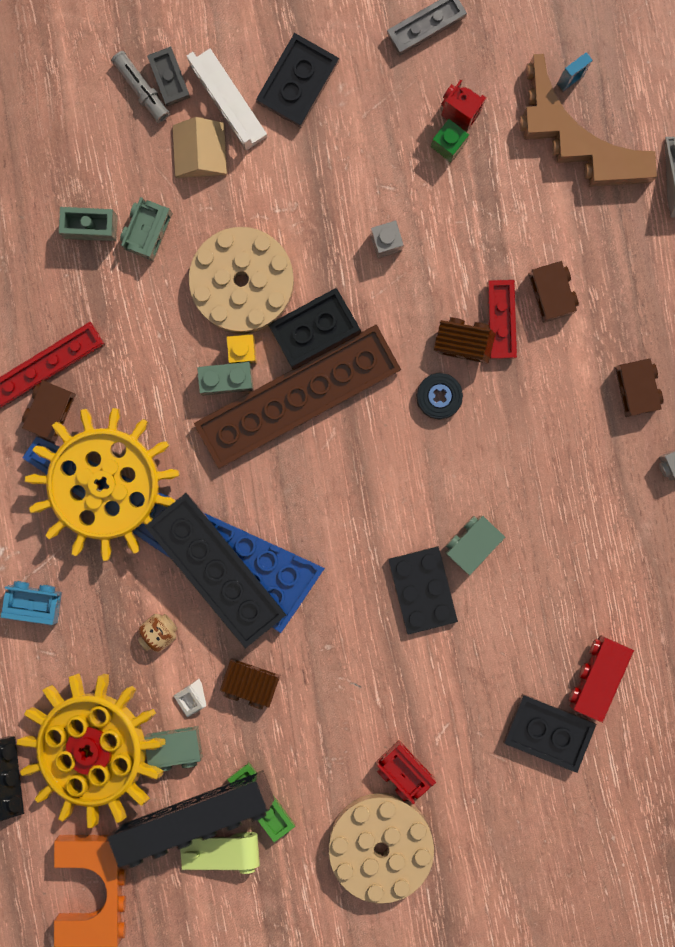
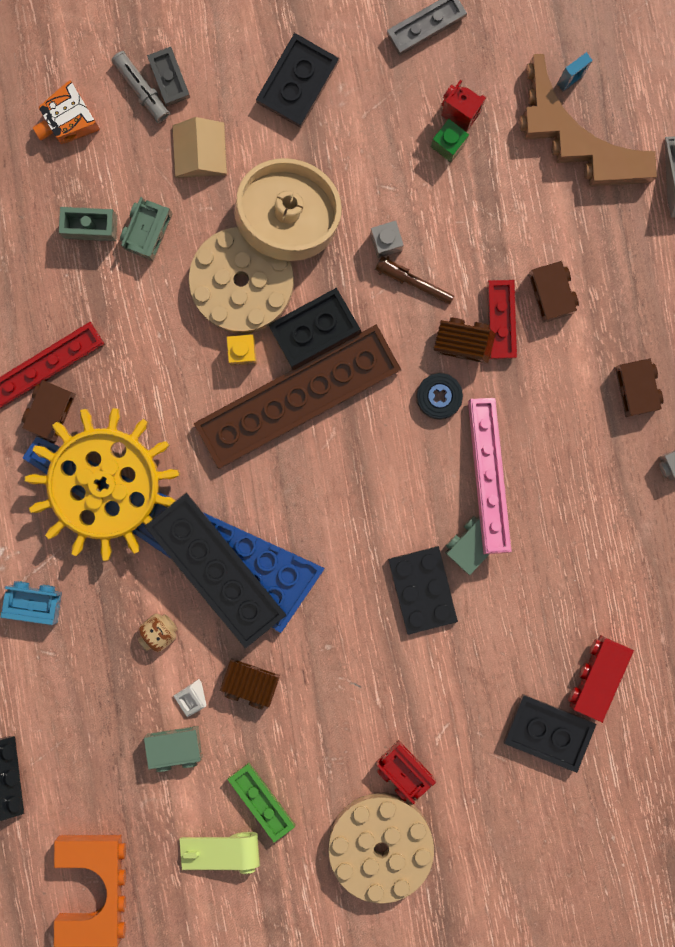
(65, 116): none -> torso
(130, 747): yellow gear -> none
(191, 819): black brick -> none
(225, 378): sand green brick -> none
(227, 98): white fence -> none
(311, 212): none -> tan piece
(402, 275): none -> reddish brown pin
(489, 476): none -> bright pink tile

